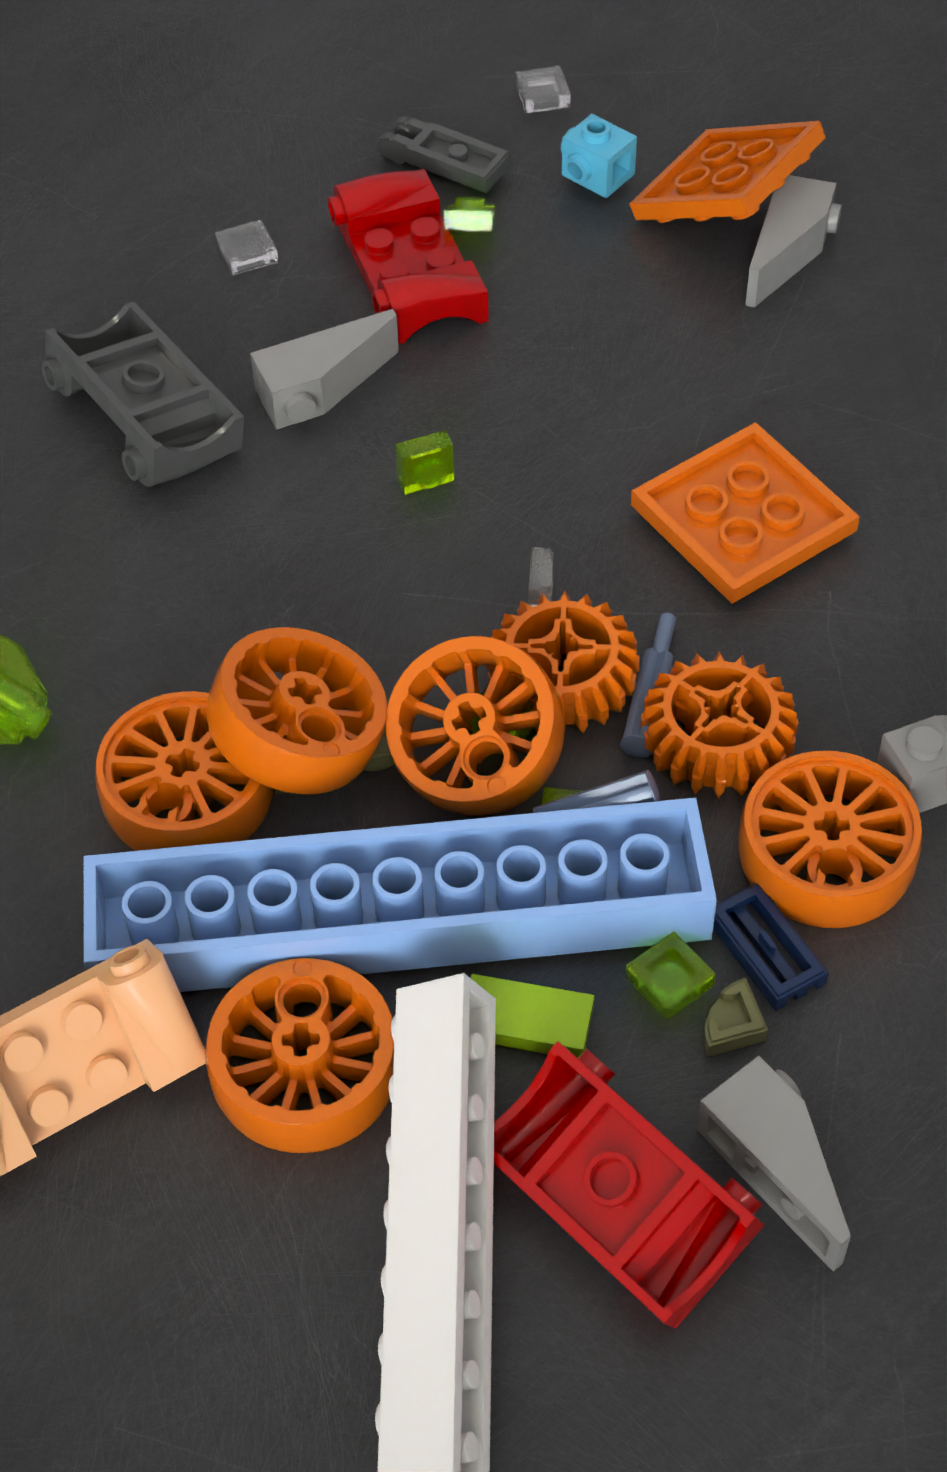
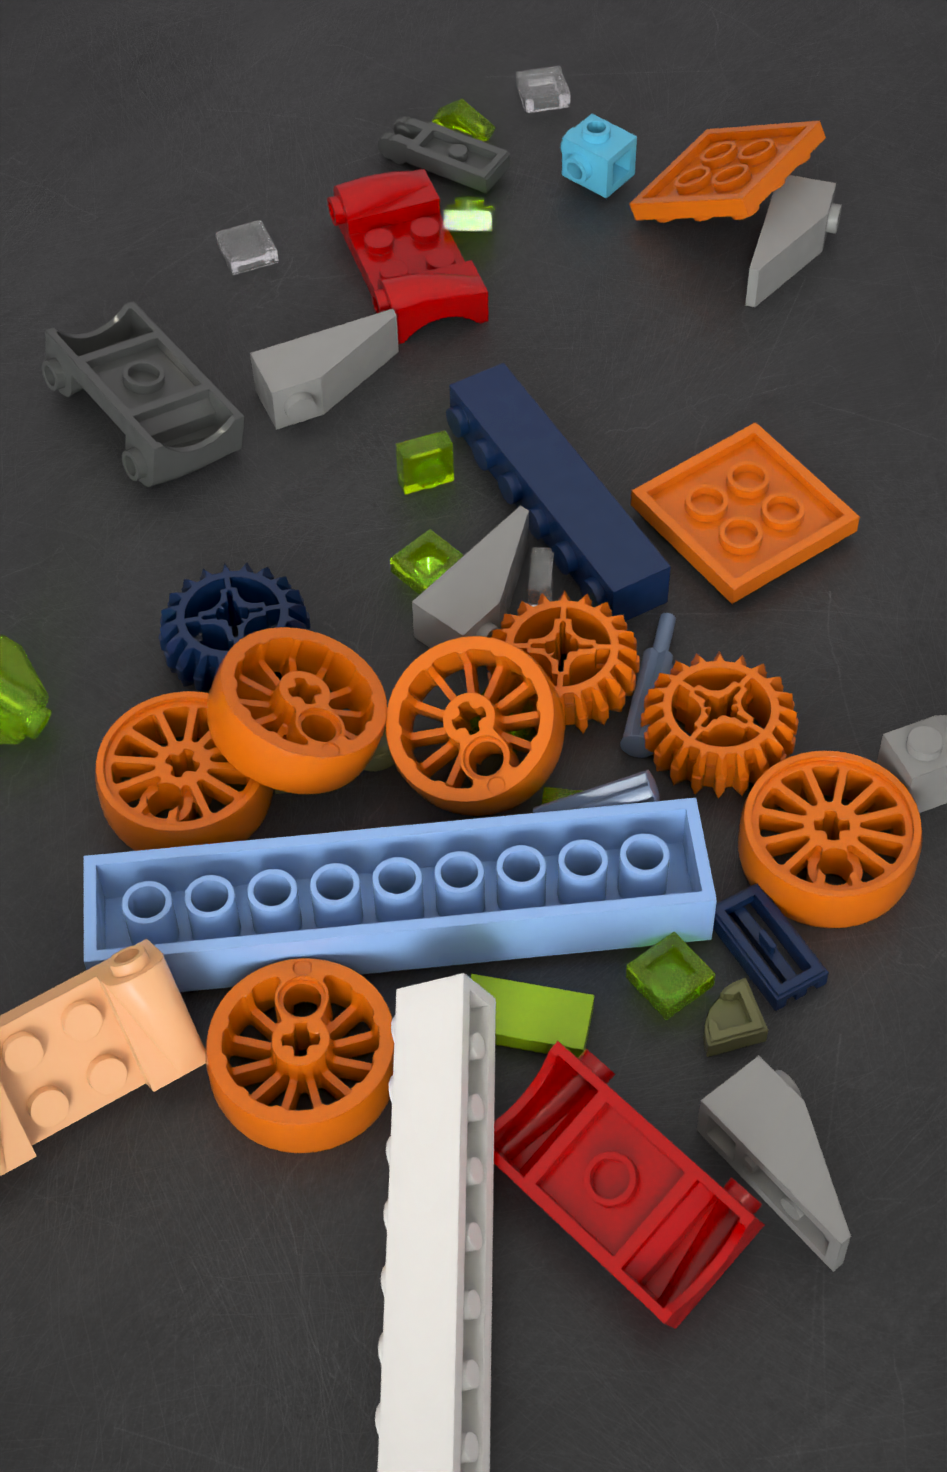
(201, 618): none -> dark blue gear
(424, 561): none -> clear neon green plate
(464, 118): none -> clear neon green tile
(477, 588): none -> light grey slope
(564, 497): none -> dark blue brick

